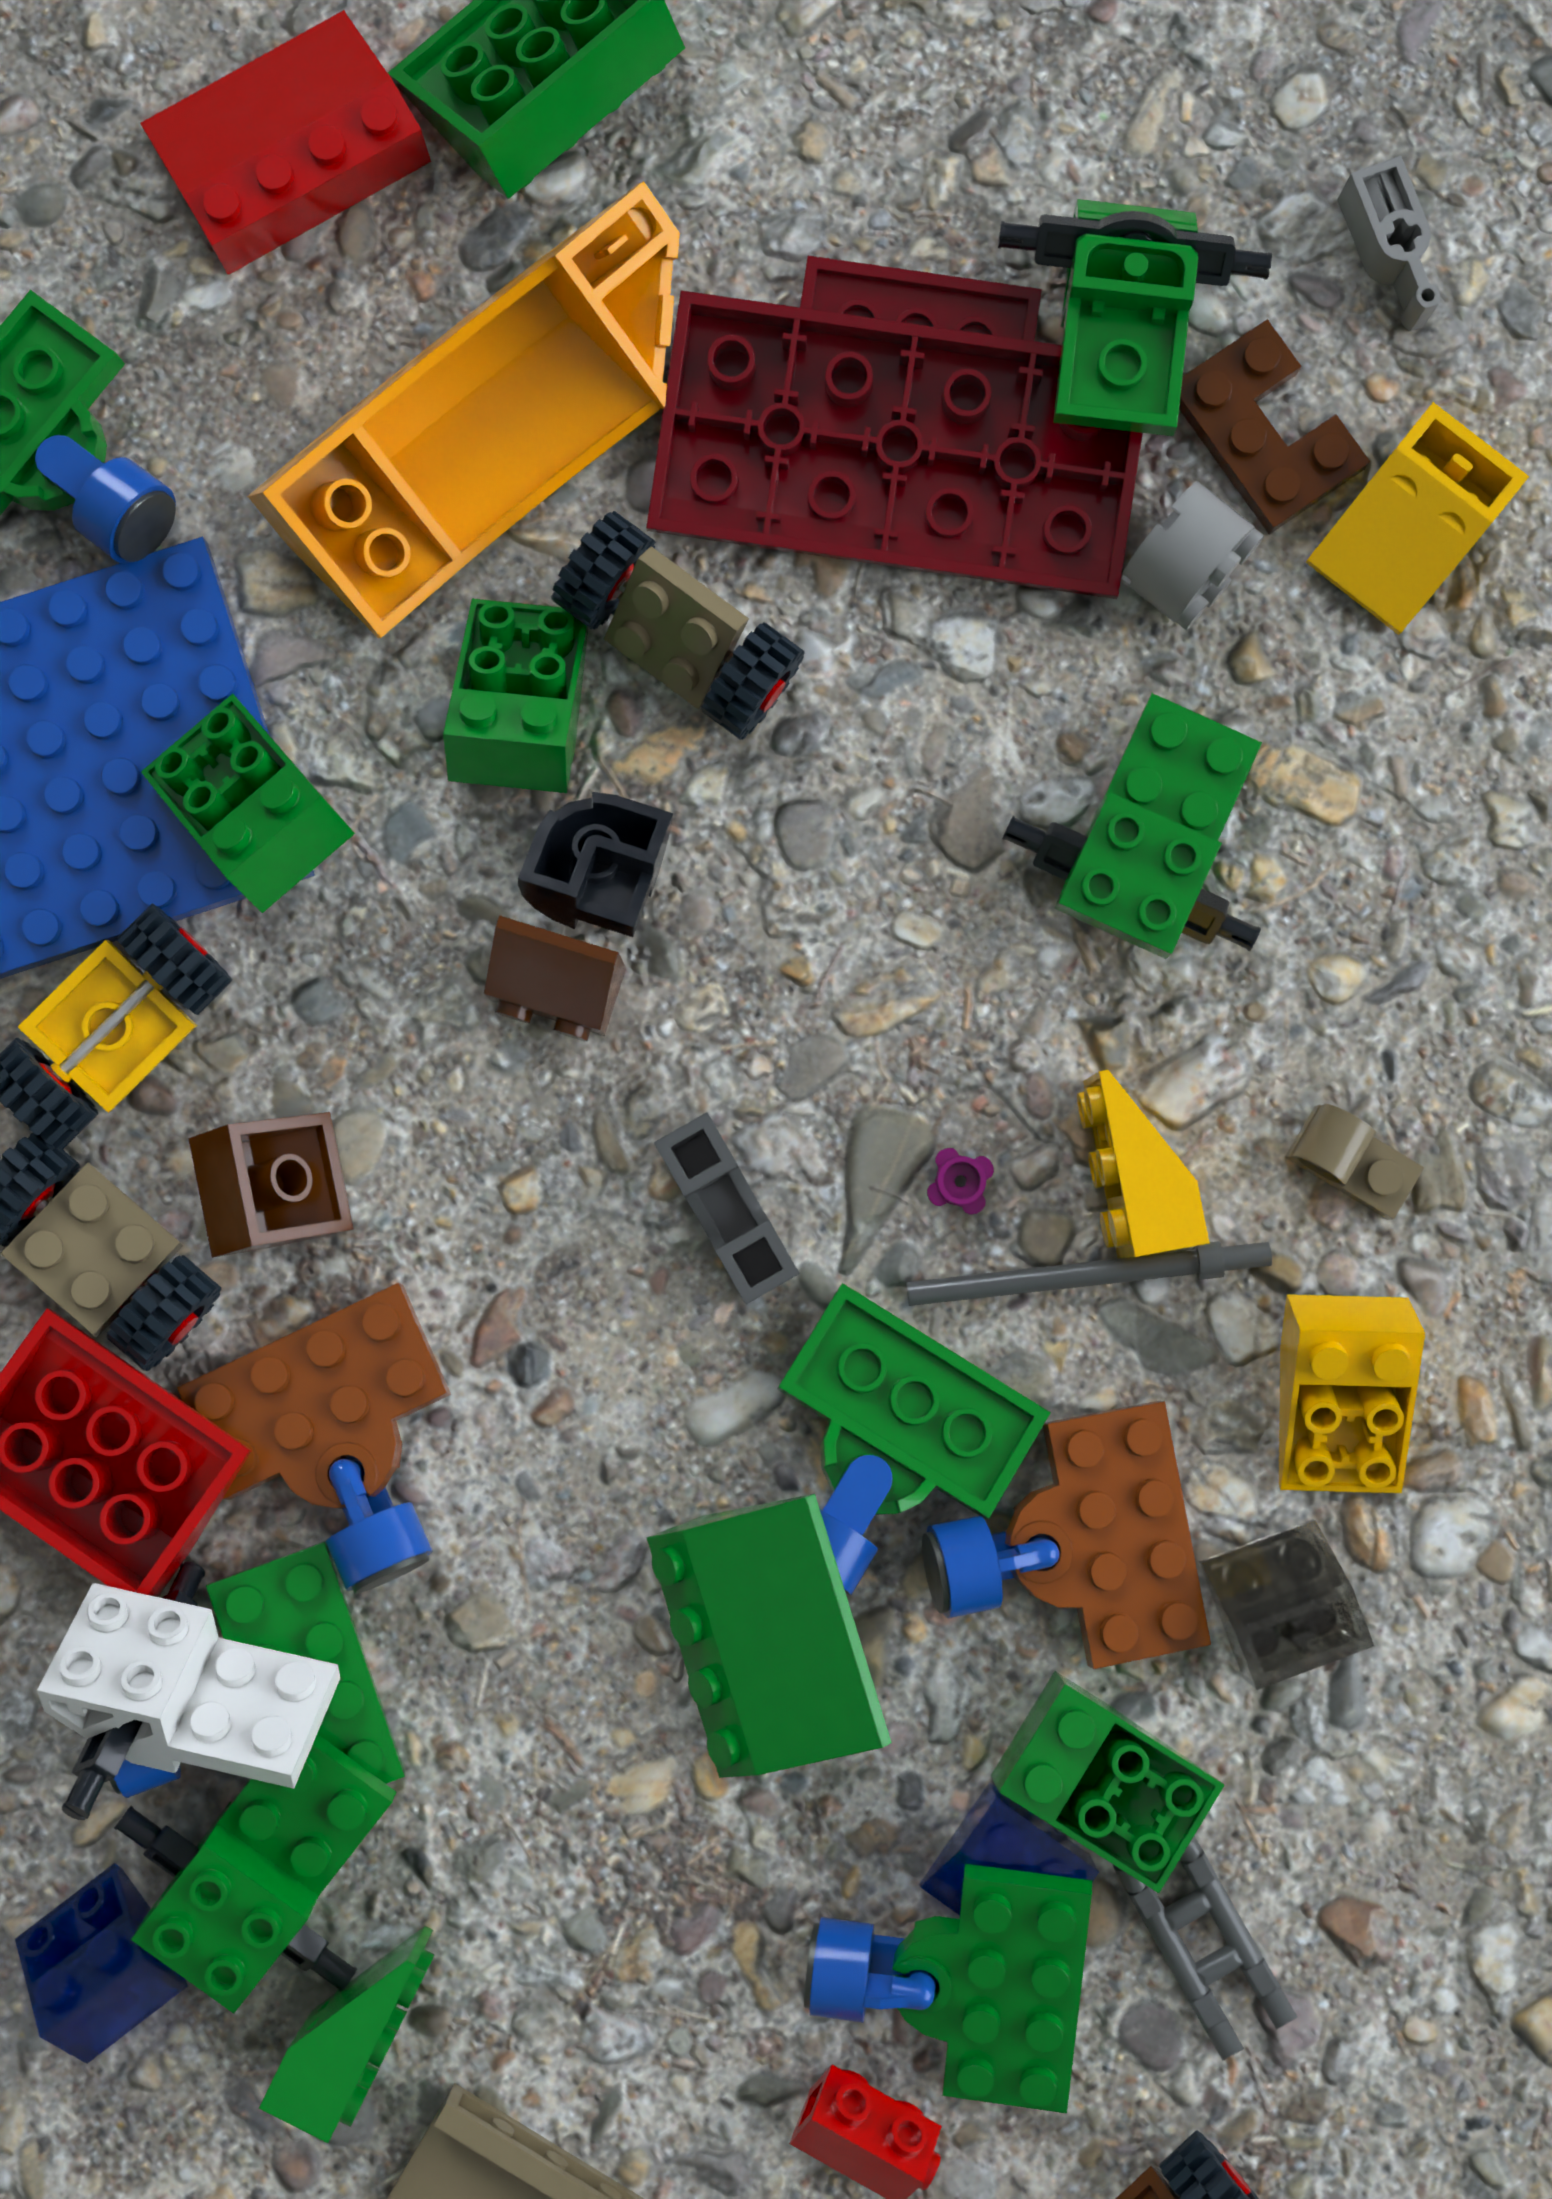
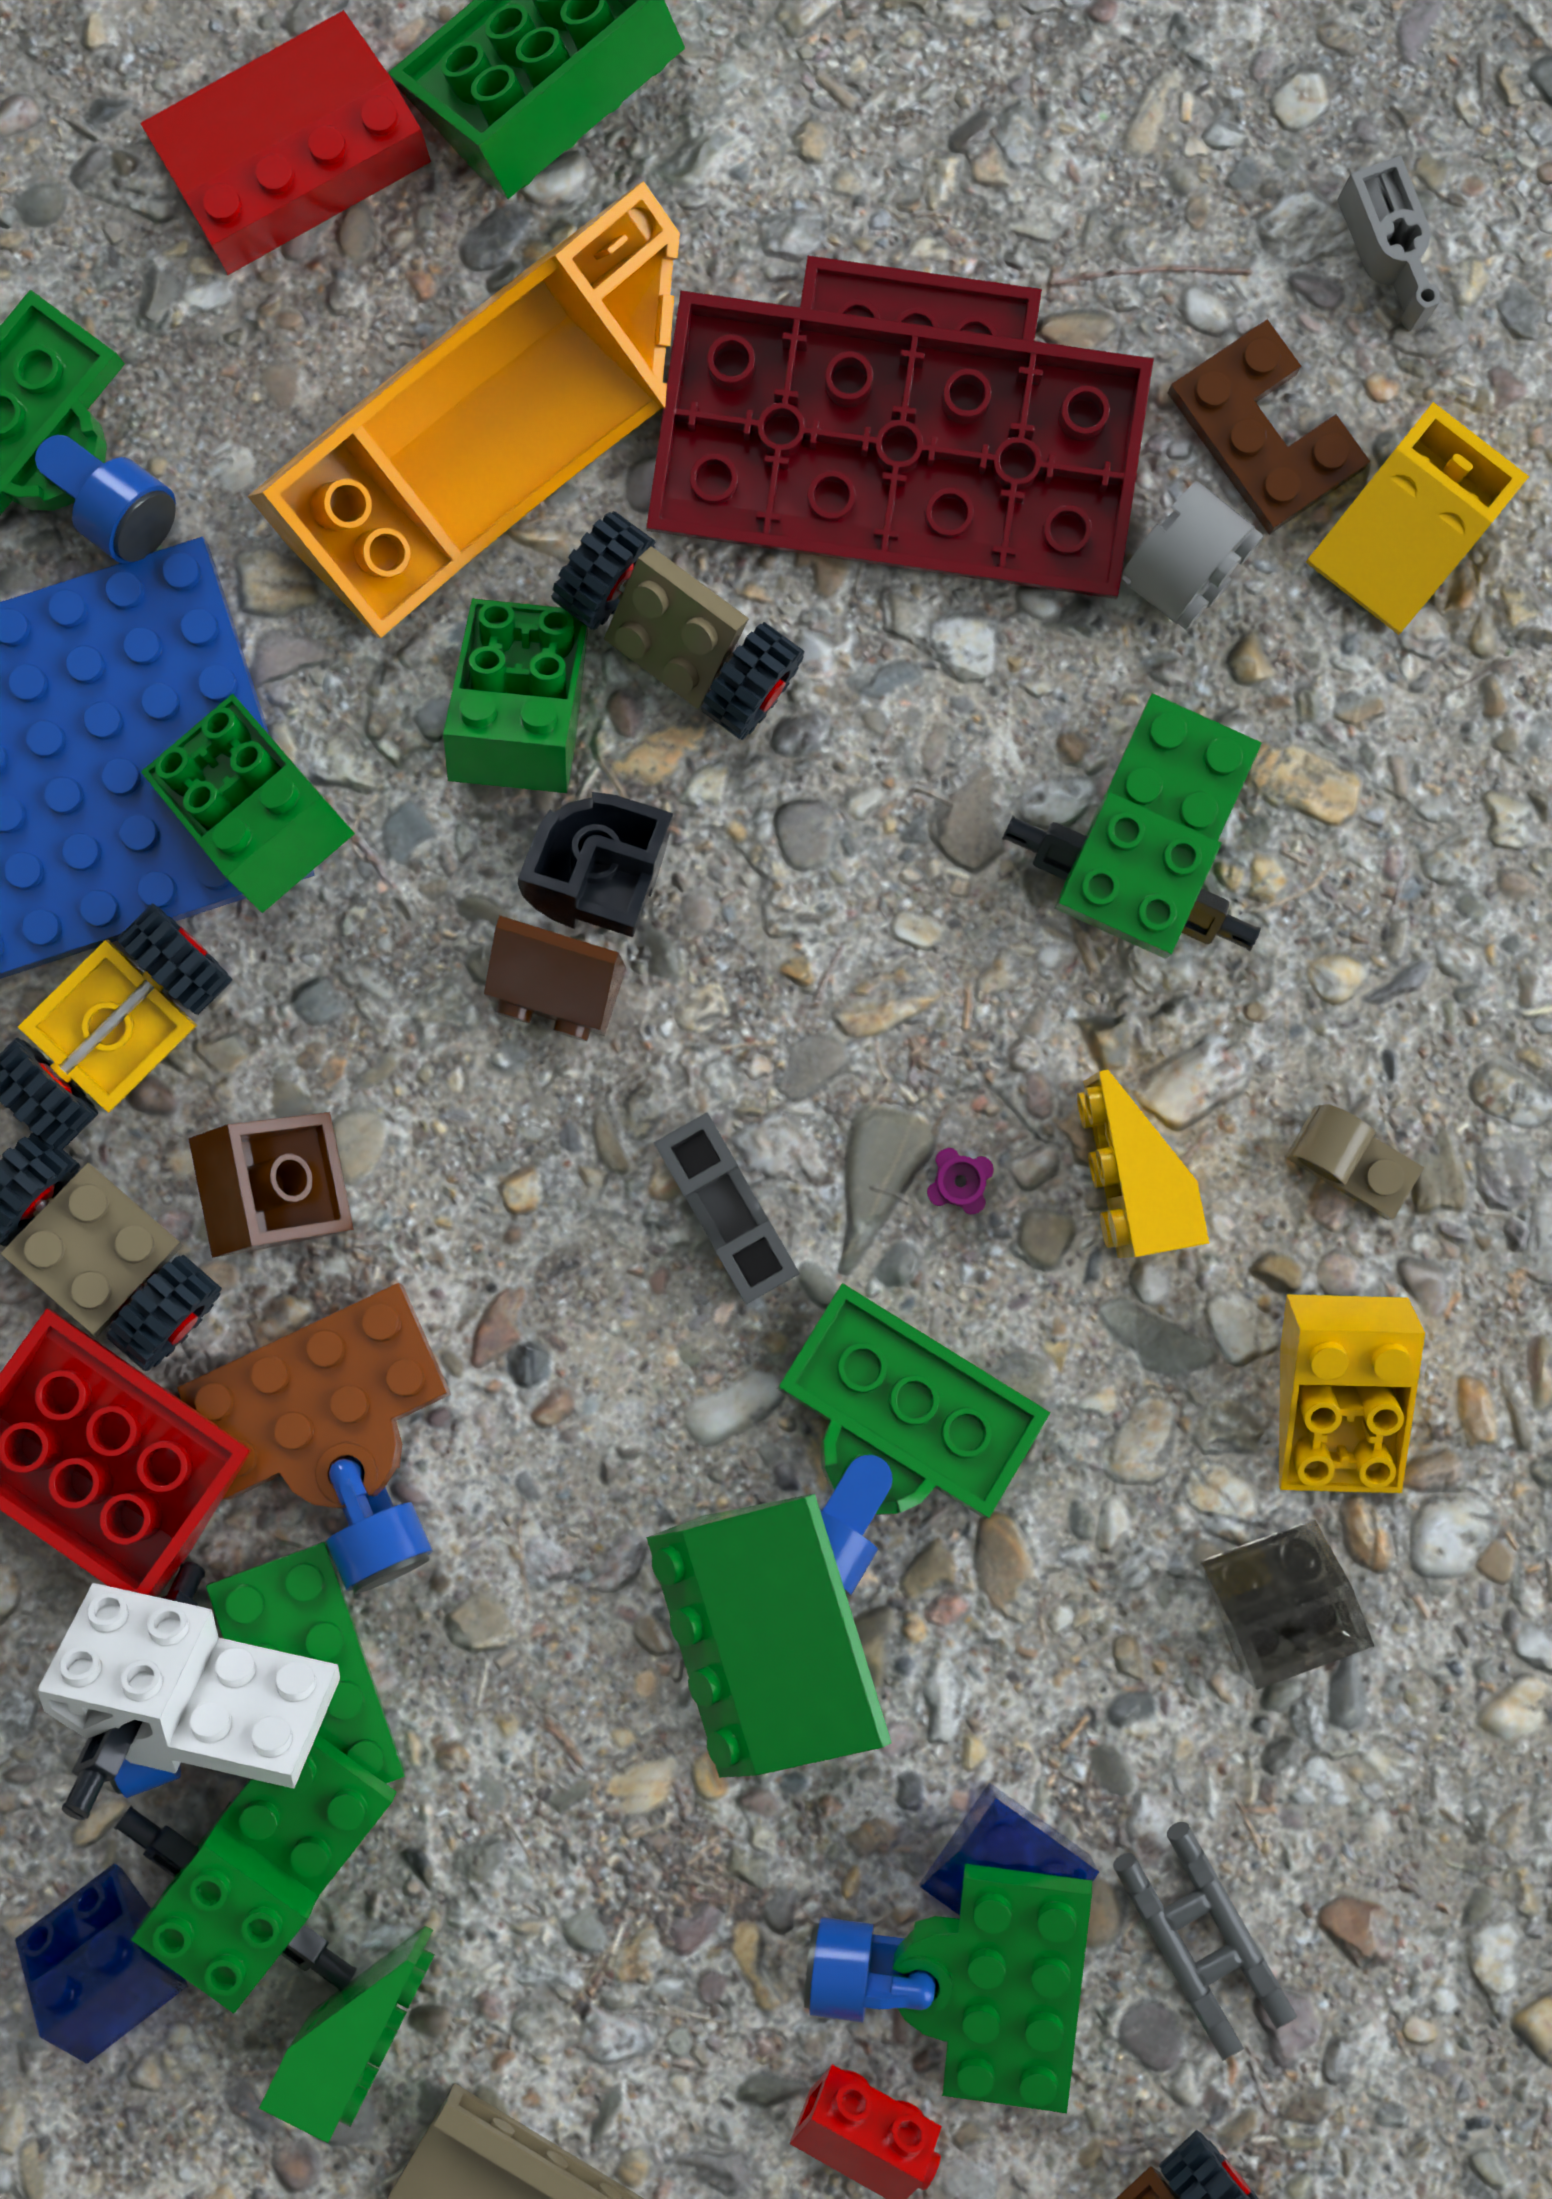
(1095, 1540): dark orange plate -> none
(1106, 1782): green slope -> none
(1127, 306): green piece -> none
(1205, 1260): dark grey bar -> none

